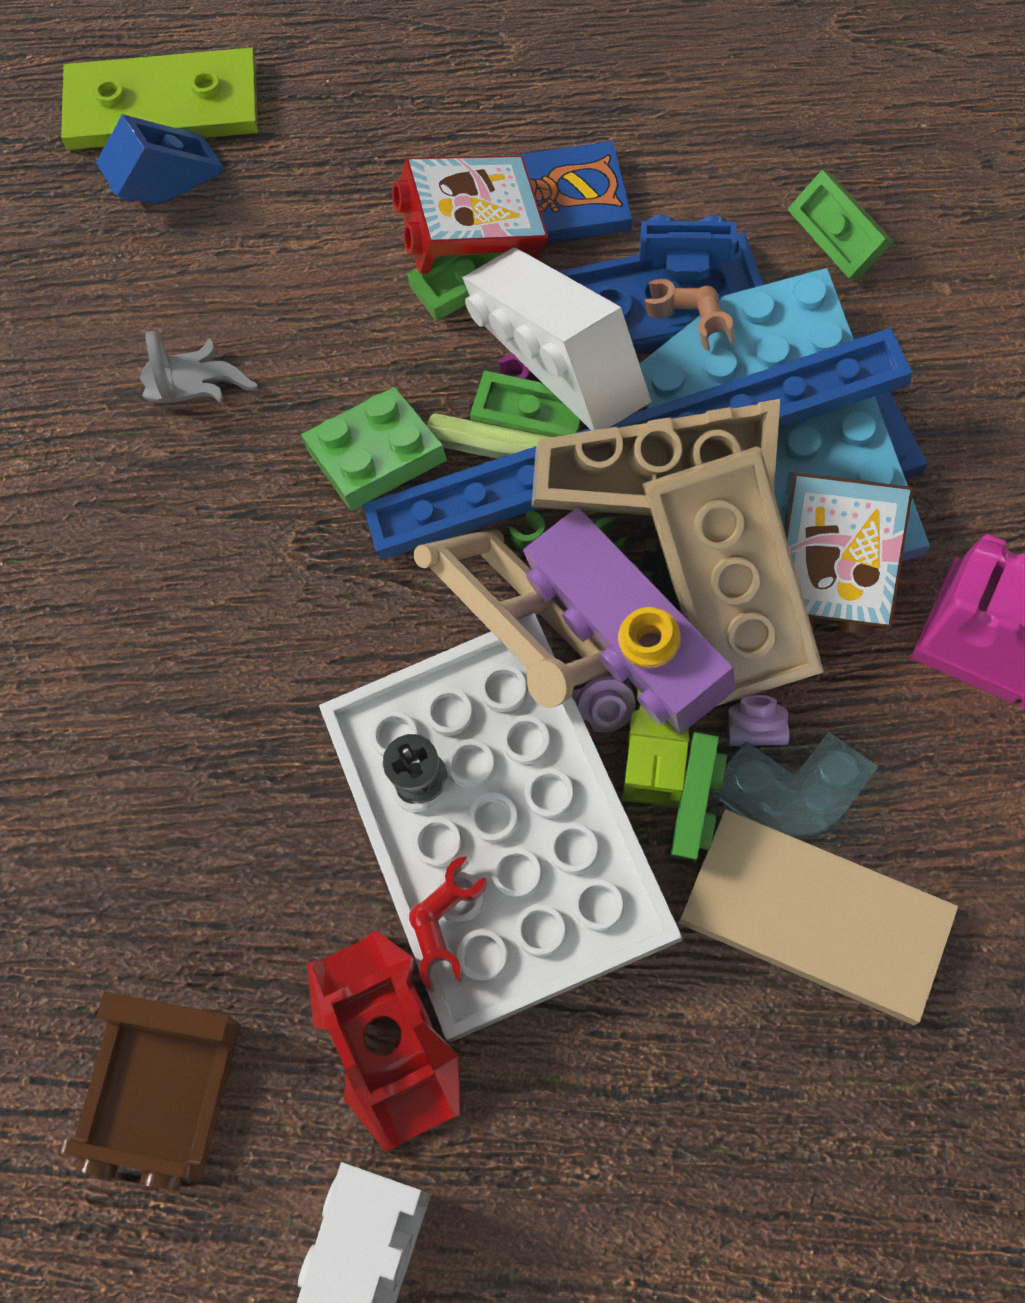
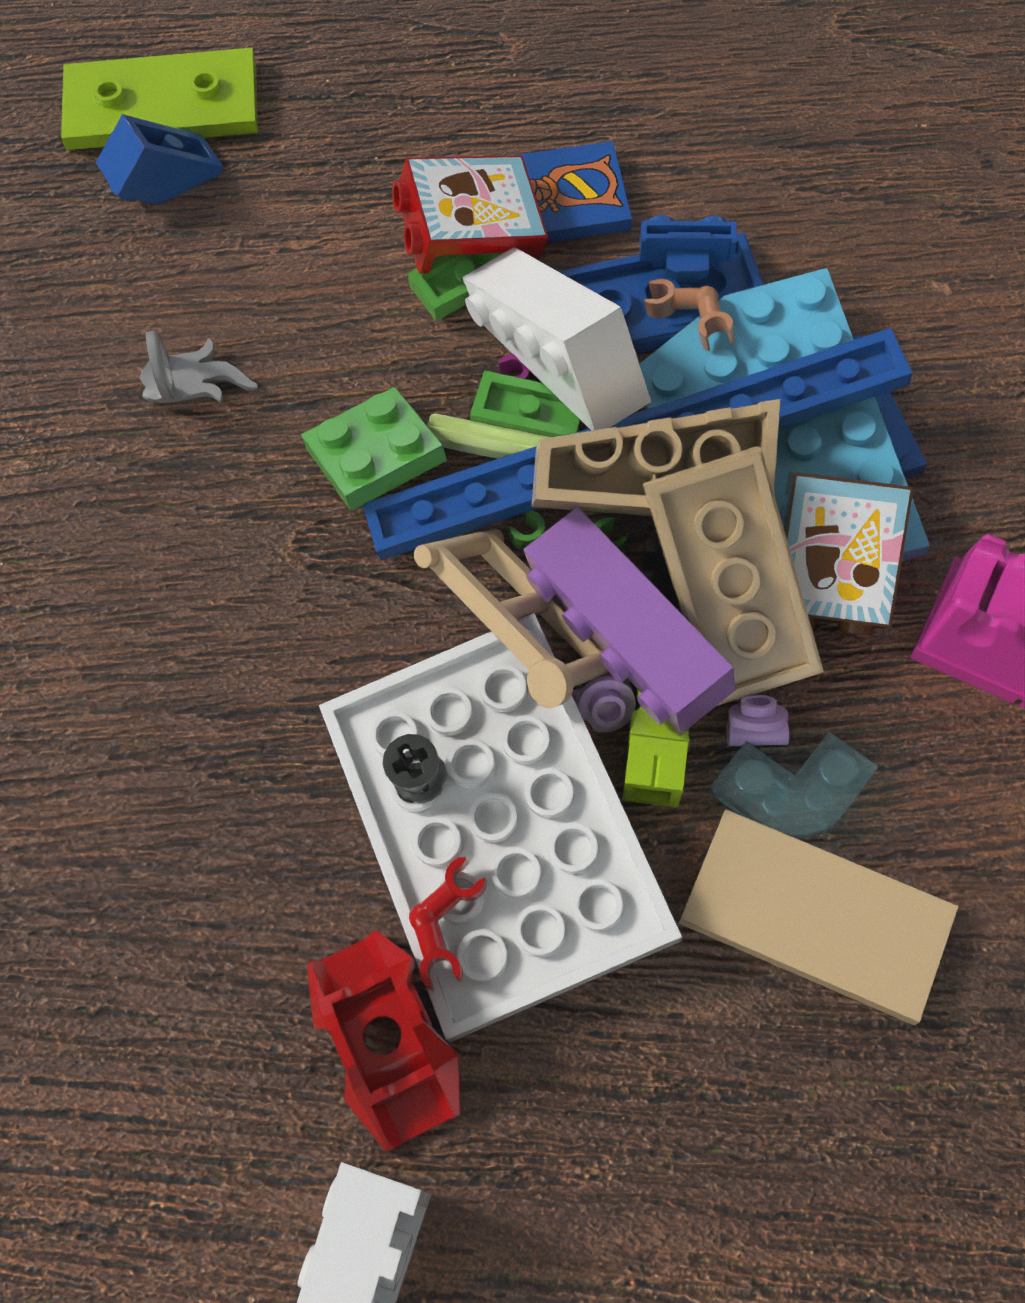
(154, 1091): reddish brown panel -> none
(647, 621): yellow plate -> none
(703, 772): bright green plate -> none
(840, 225): bright green plate -> none

